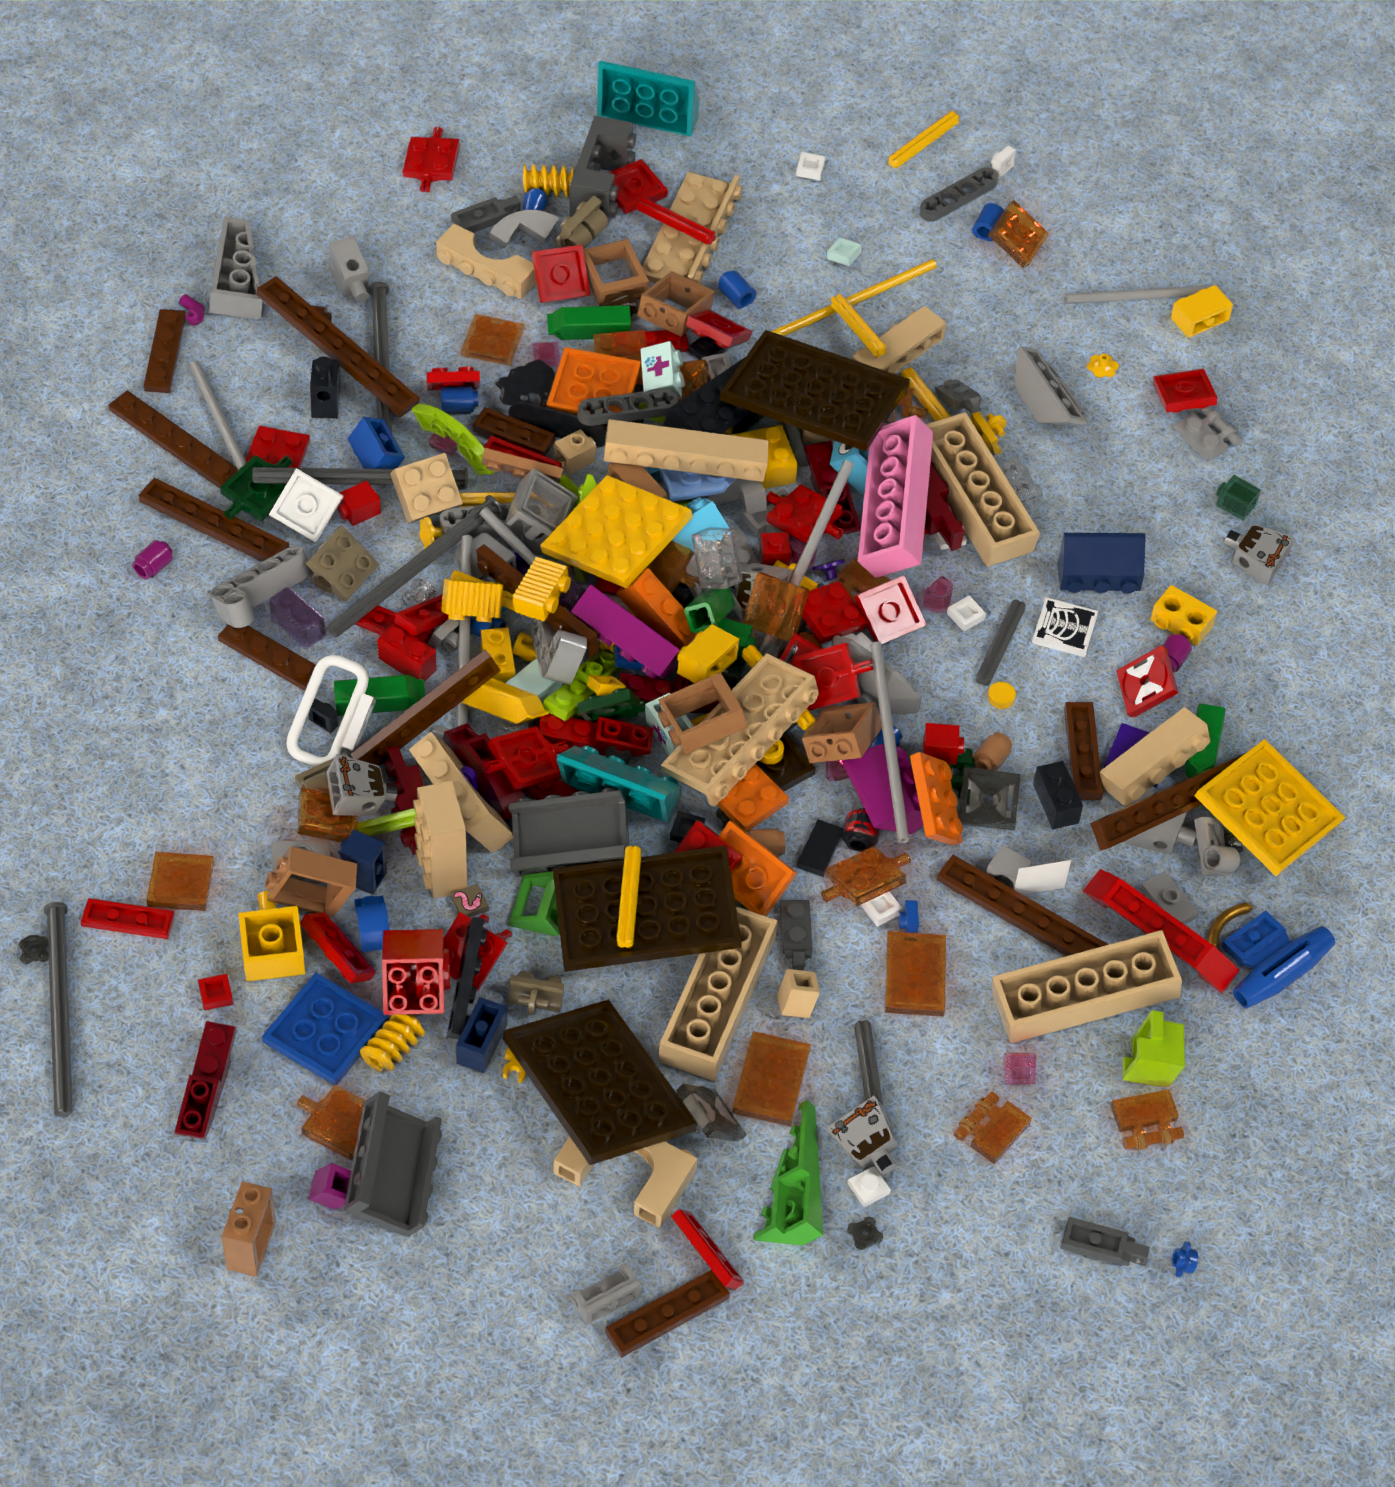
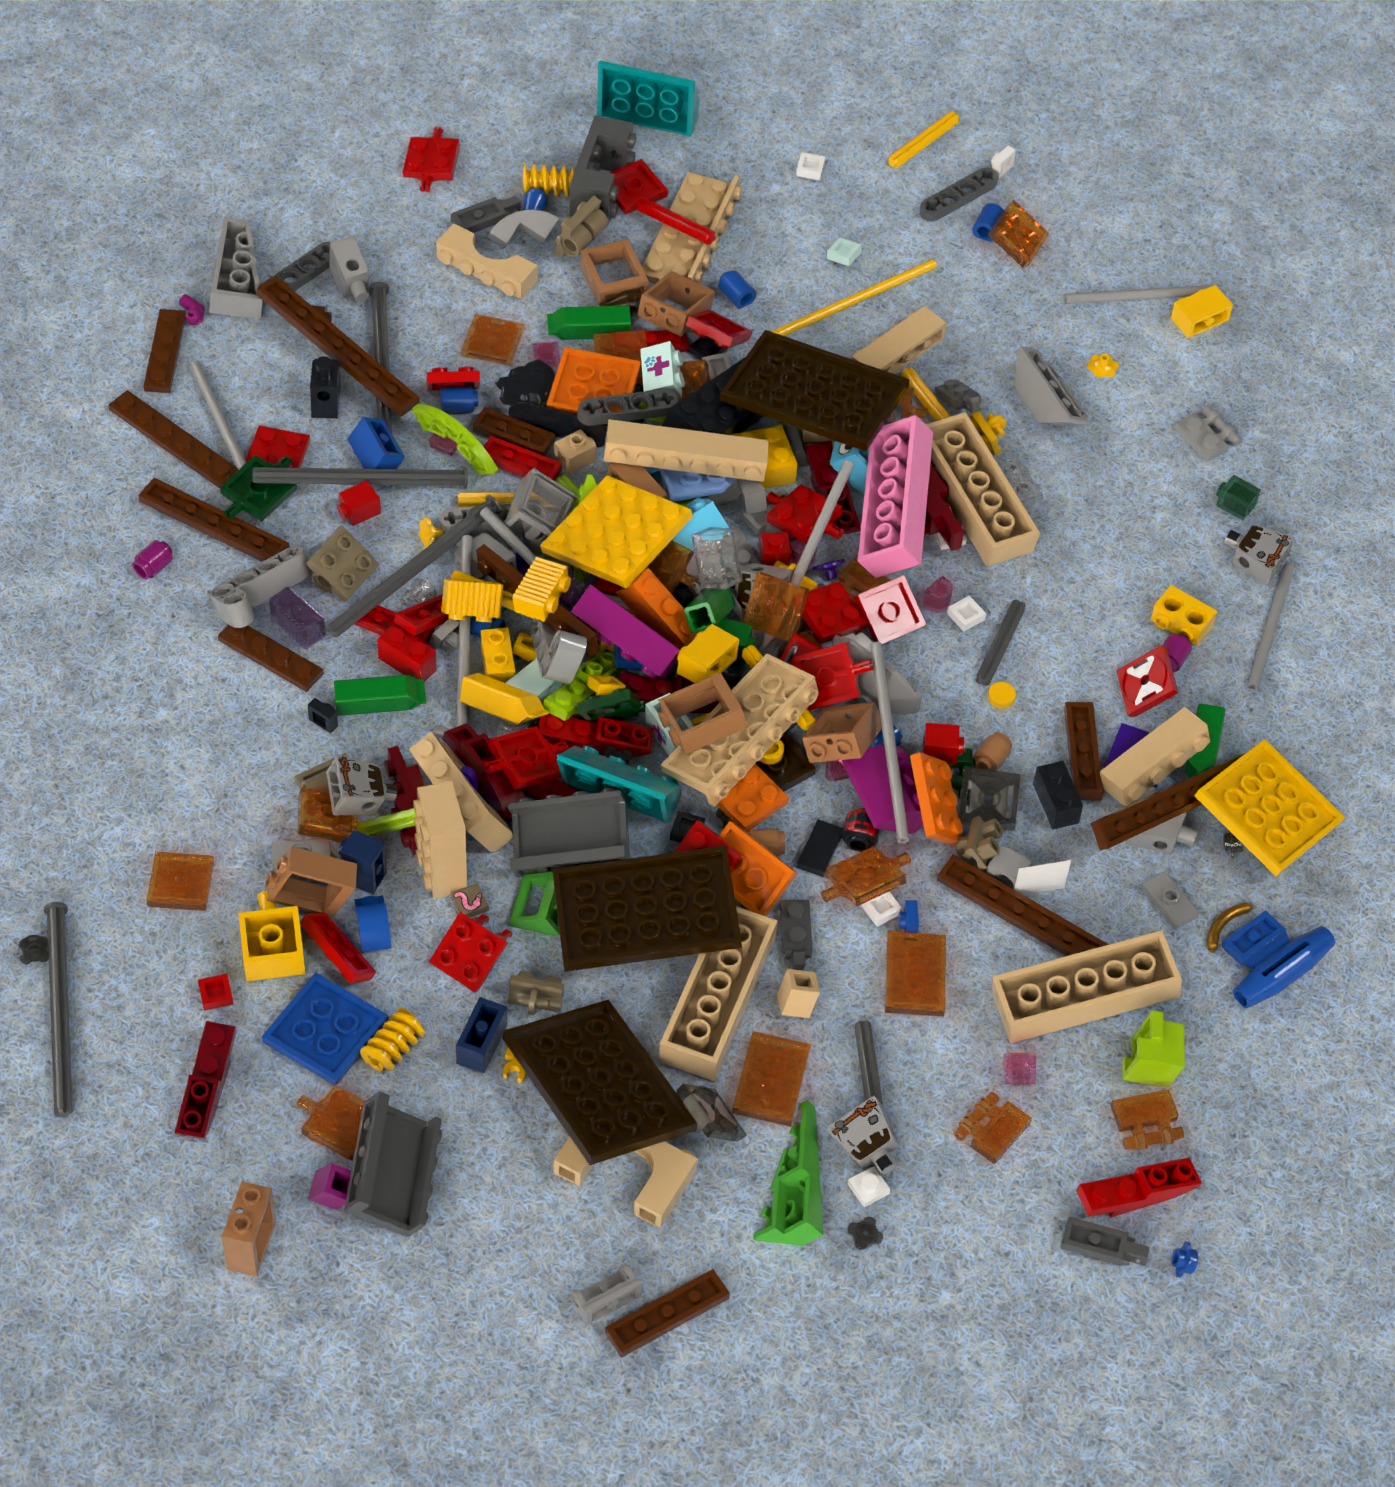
(127, 918): red tile -> none
(302, 275): none -> dark grey beam
(306, 505): white tile -> none
(354, 719): white bar -> none
(414, 971): red brick -> none
(426, 488): tan brick -> none
(428, 709): reddish brown plate -> none
(469, 965): black plate -> none
(517, 465): medium nougat plate -> none
(561, 273): red plate -> none
(629, 896): yellow axle -> none
(707, 1249): red tile -> none
(858, 325): yellow axle -> none
(980, 841): none -> dark tan hips
(1065, 627): tile -> none
(1102, 562): dark blue slope -> none
(1138, 1190): none -> red slope
(1149, 918): red slope -> none
(1185, 390): red plate -> none
(1215, 856): light grey plate -> none
(1270, 626): none -> light grey piece

